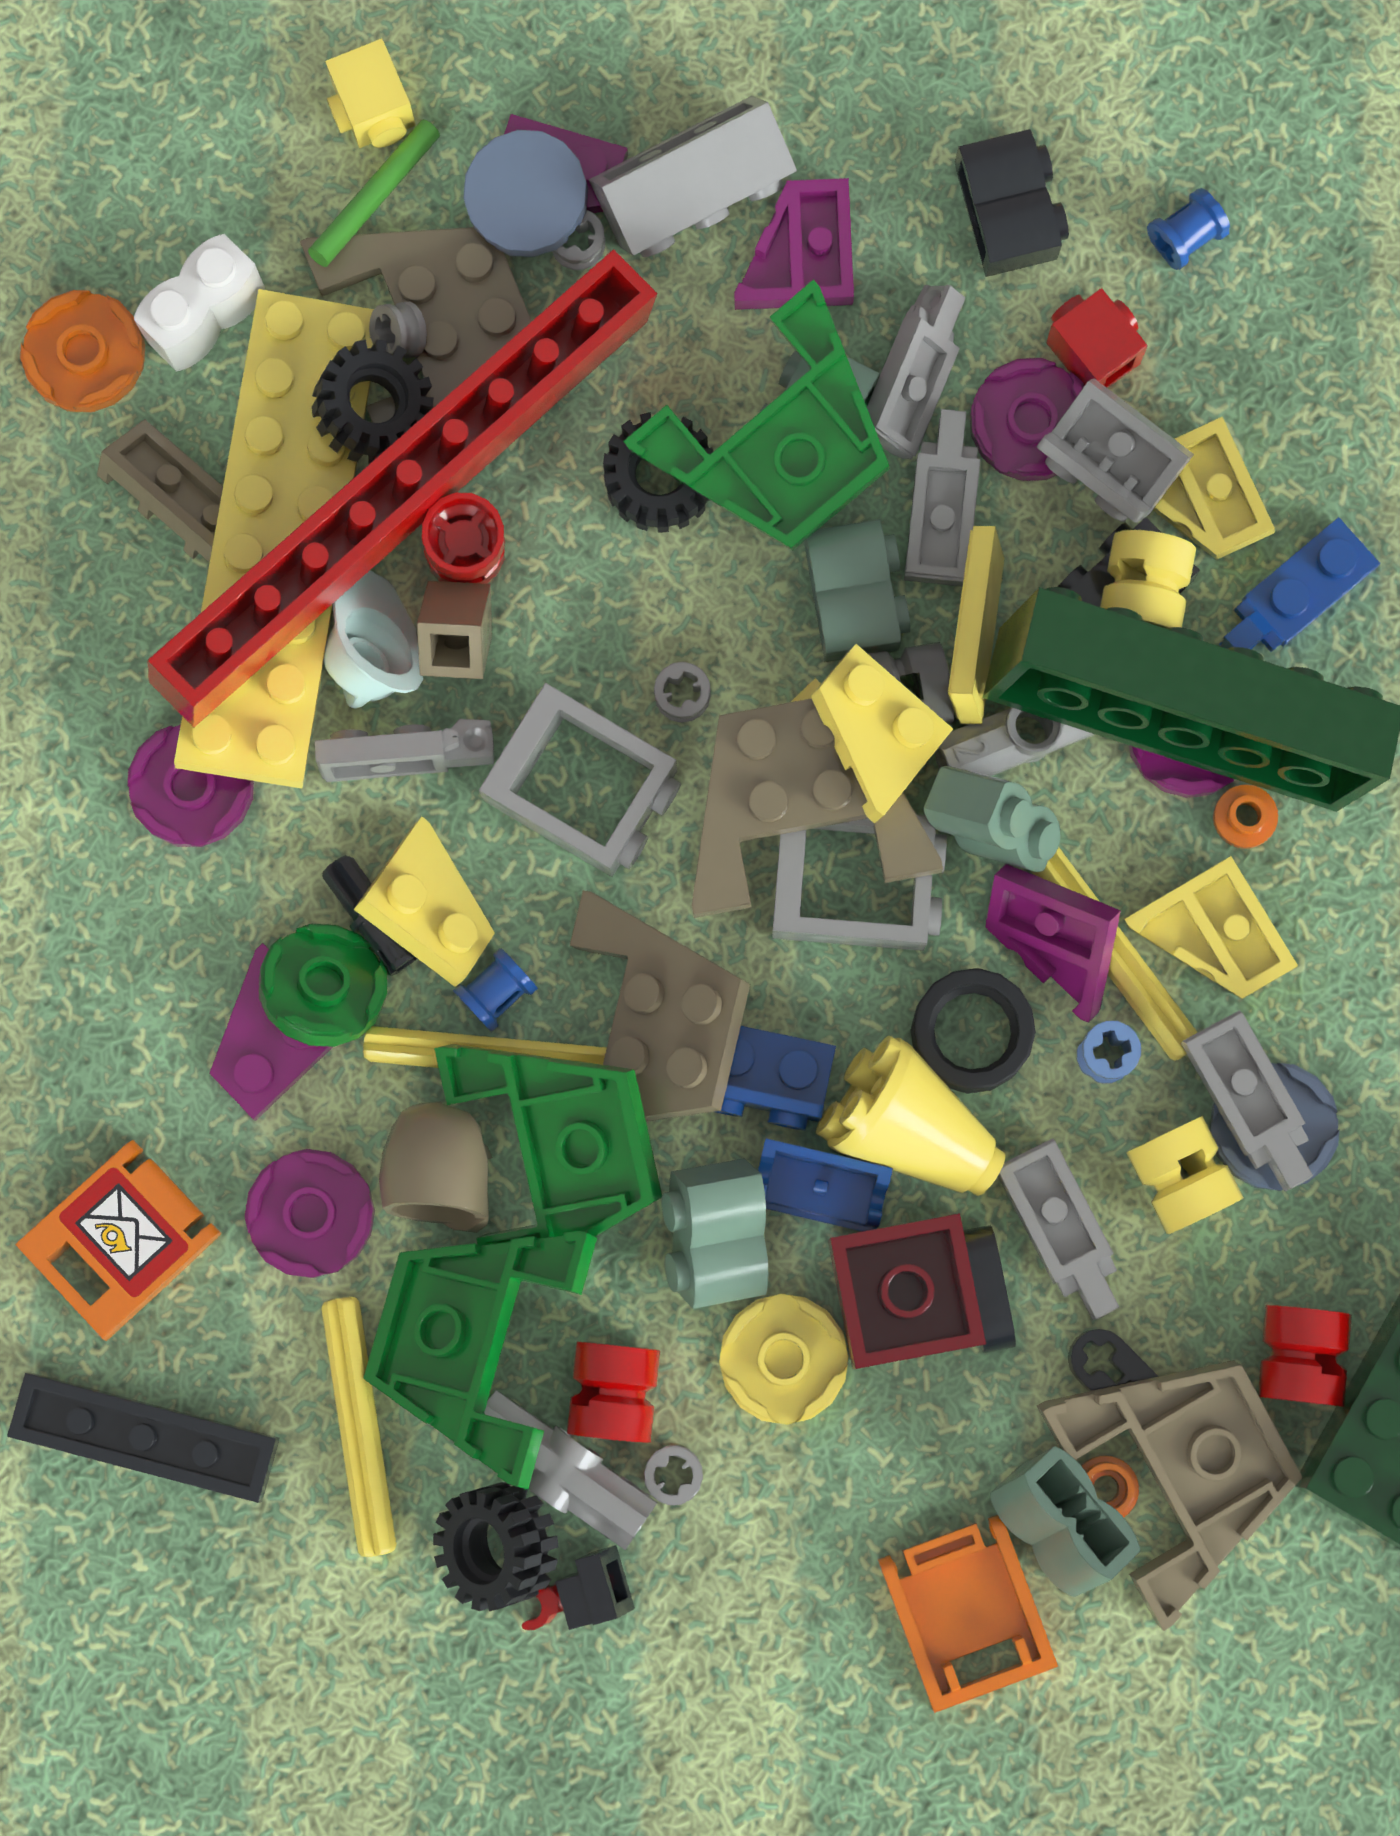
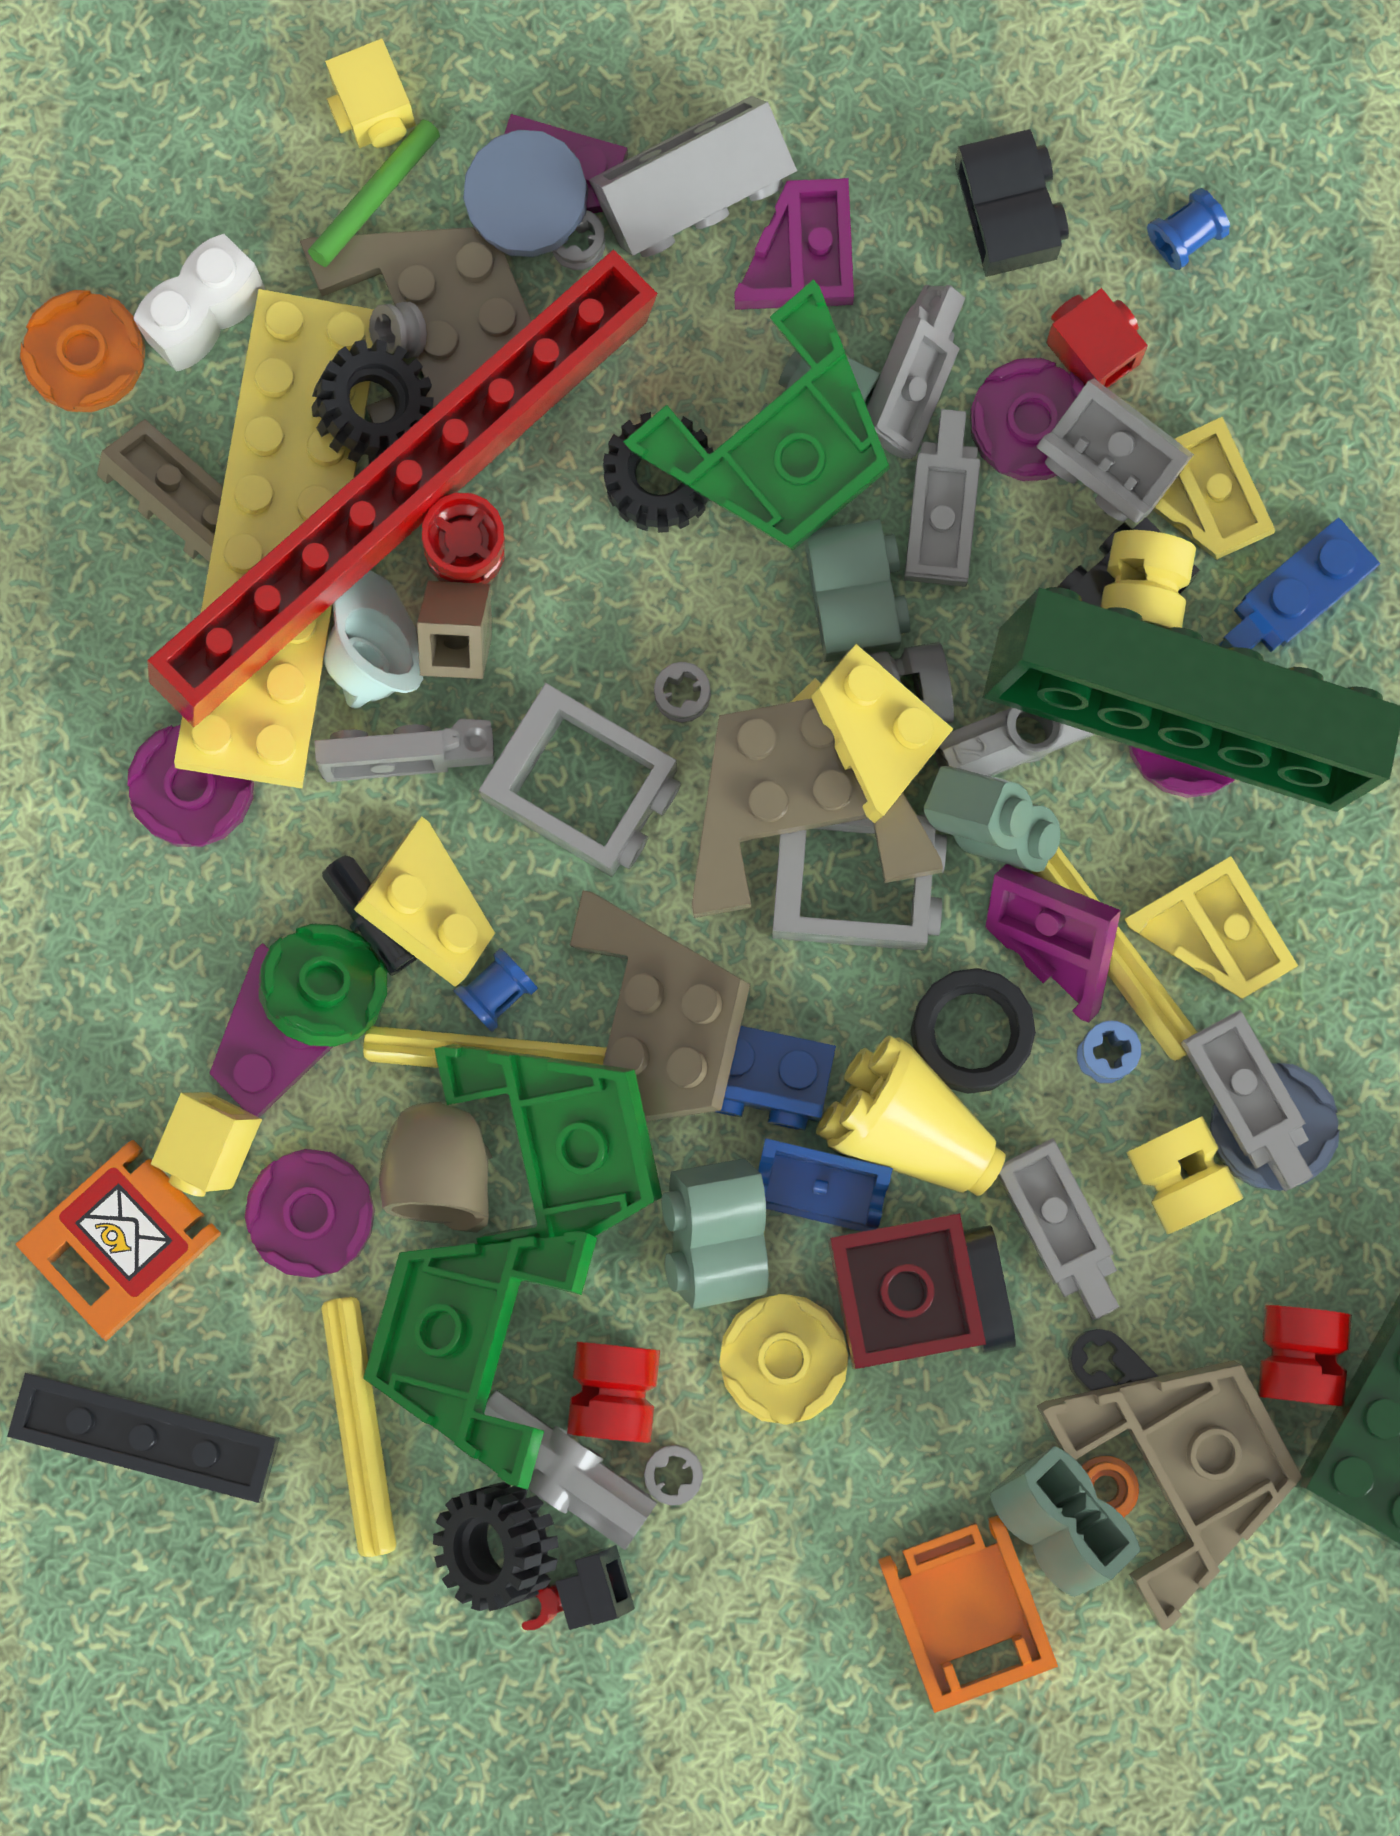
(205, 1143): none -> light yellow brick
(976, 624): light yellow tile -> none
(1232, 830): orange plate -> none

